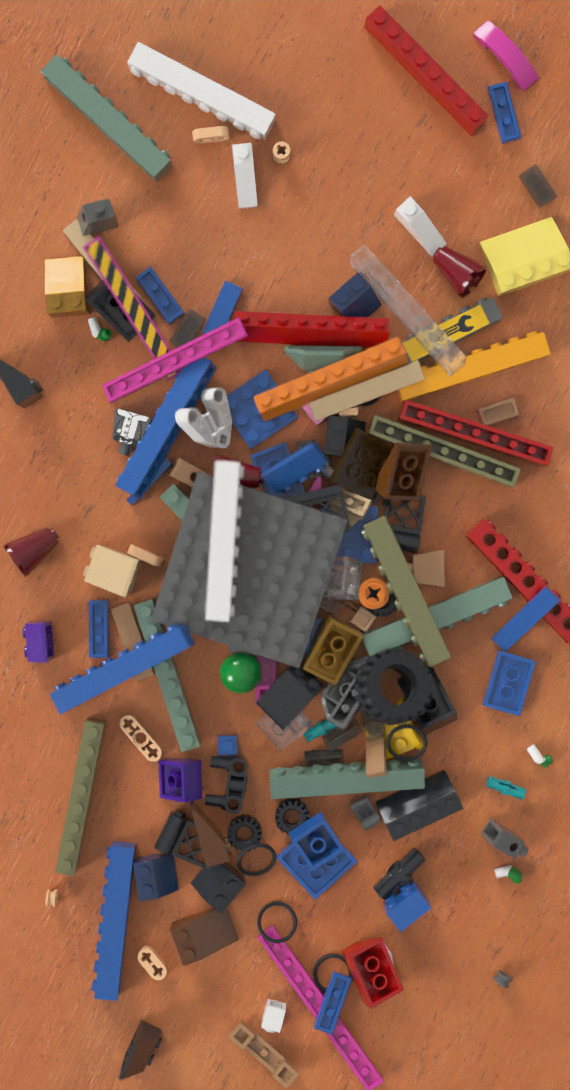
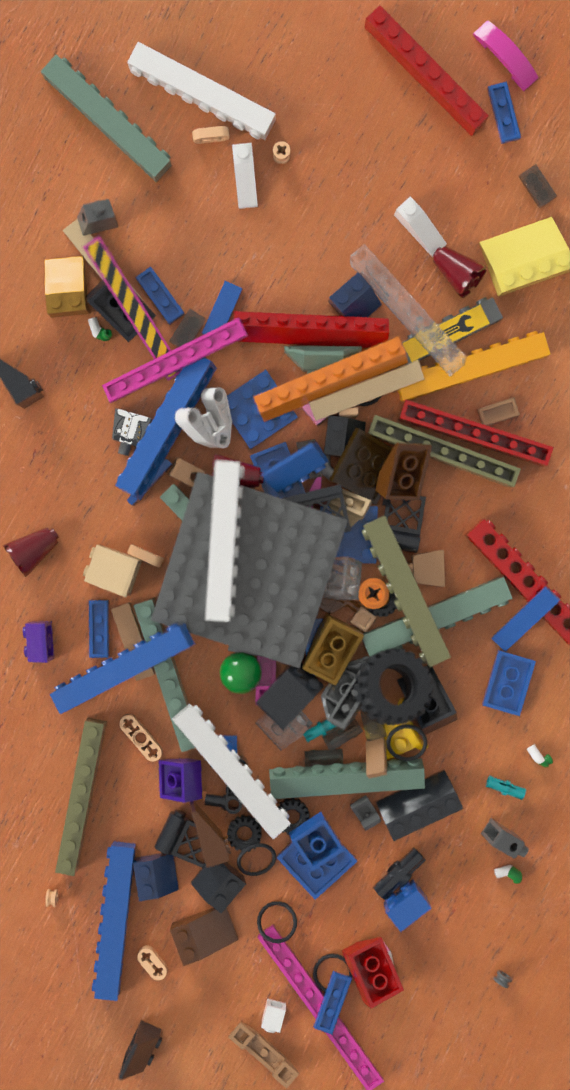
(228, 767): none -> white brick

